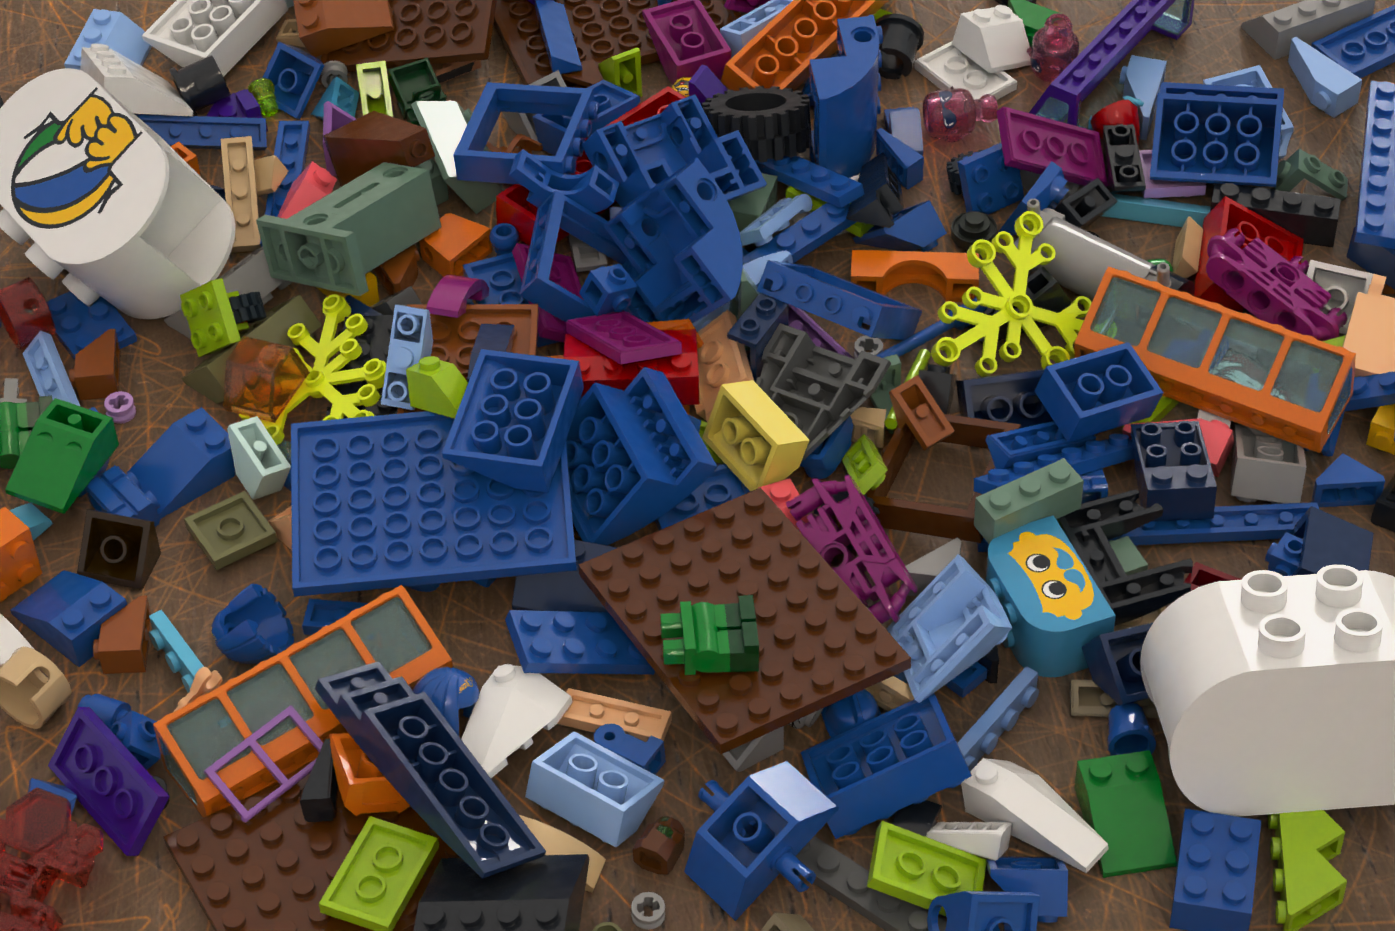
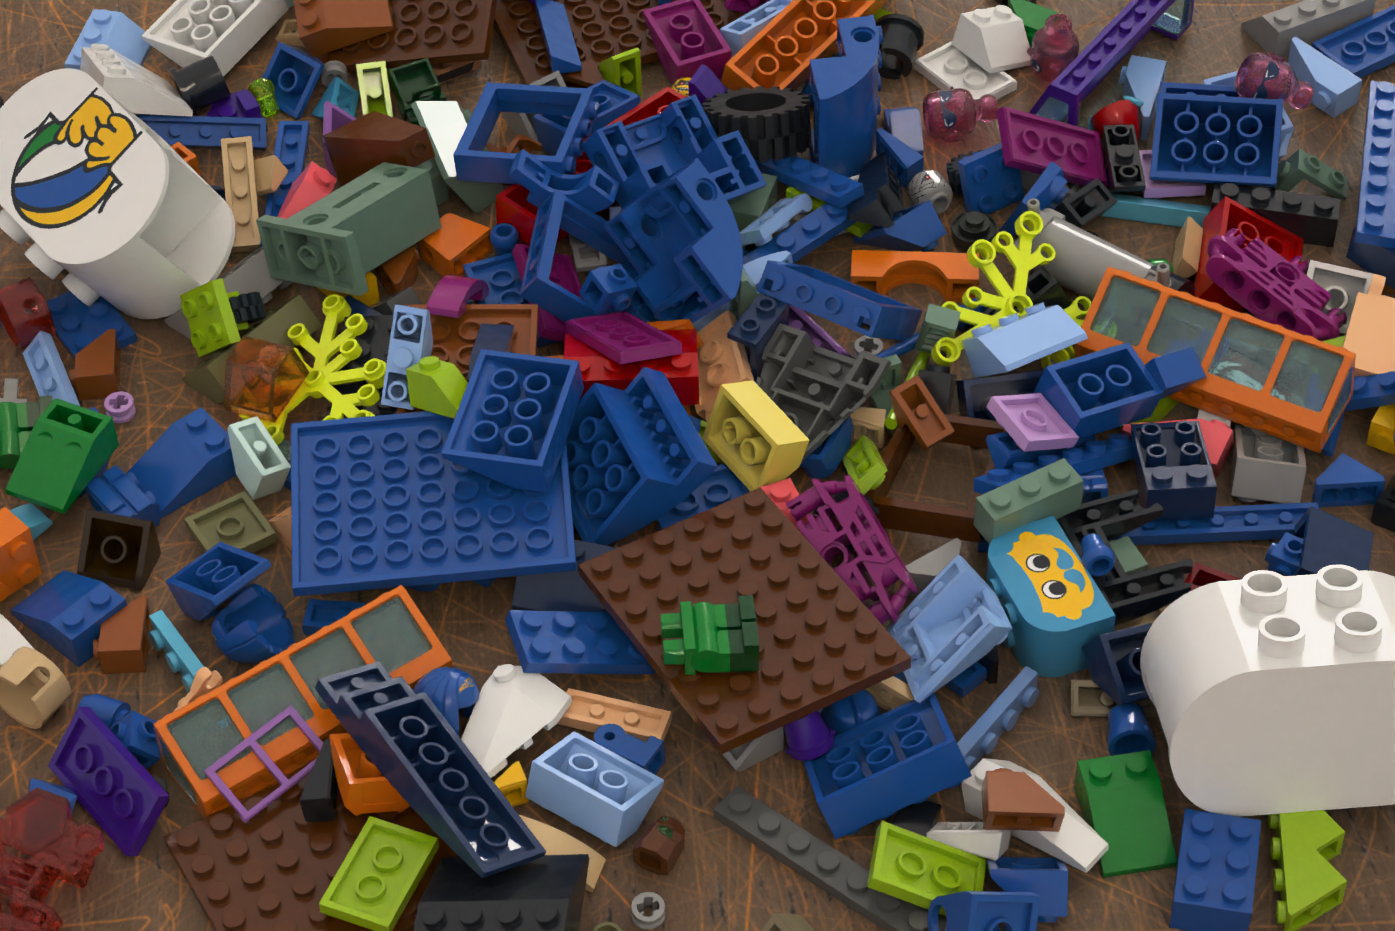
(215, 579): none -> blue slope
(513, 785): none -> yellow slope
(756, 836): blue slope -> none
(808, 737): none -> dark purple piece
(930, 186): none -> light grey head
(937, 323): none -> sand green slope
(1018, 803): none -> dark orange slope
(1021, 339): none -> light blue slope
(1032, 422): none -> lavender plate
(1096, 555): none -> blue piece
(1176, 370): none -> blue slope
(1271, 78): none -> clear pink piece

